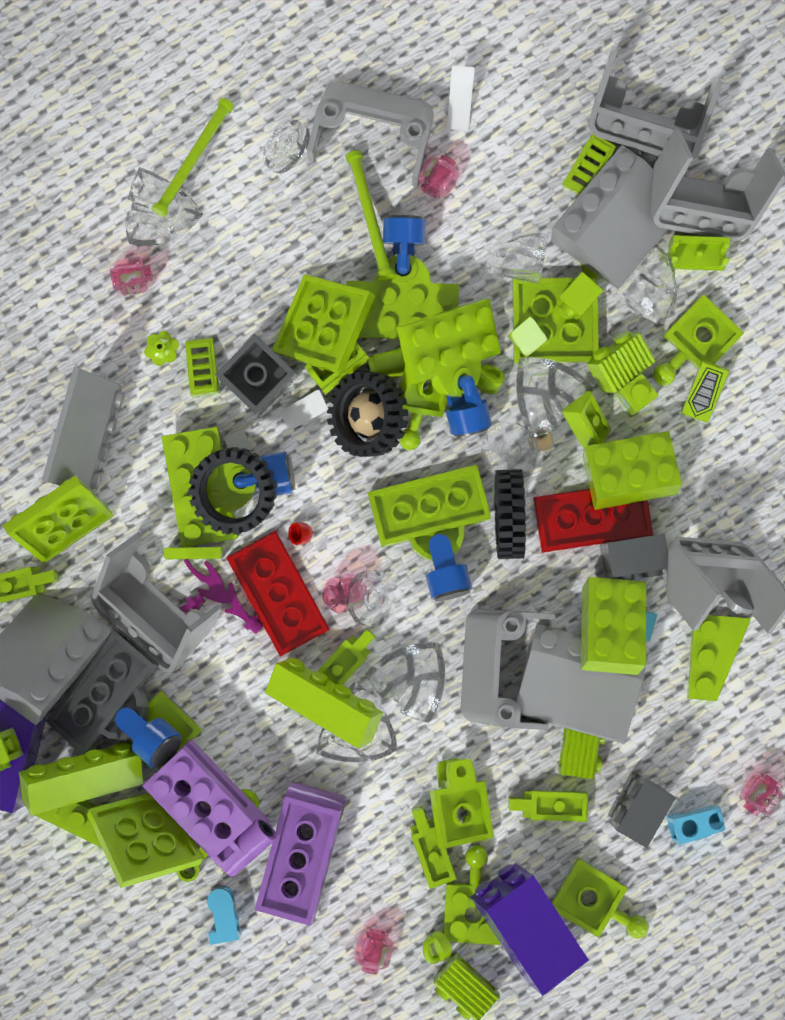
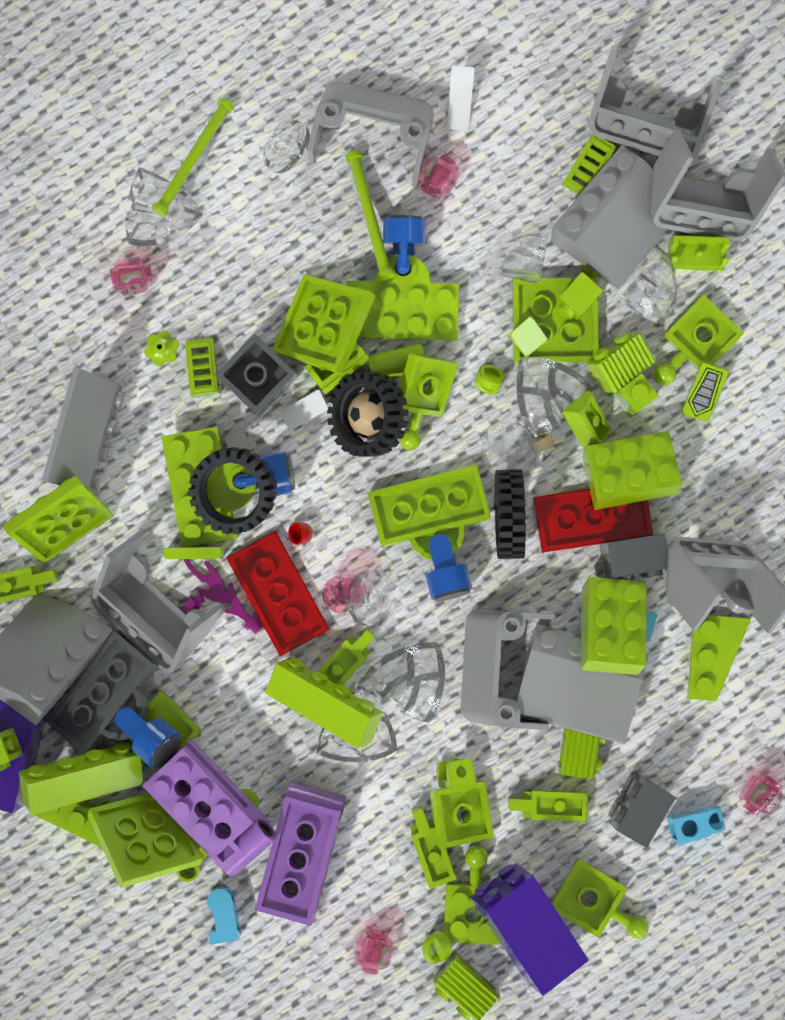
(451, 352): lime plate -> none

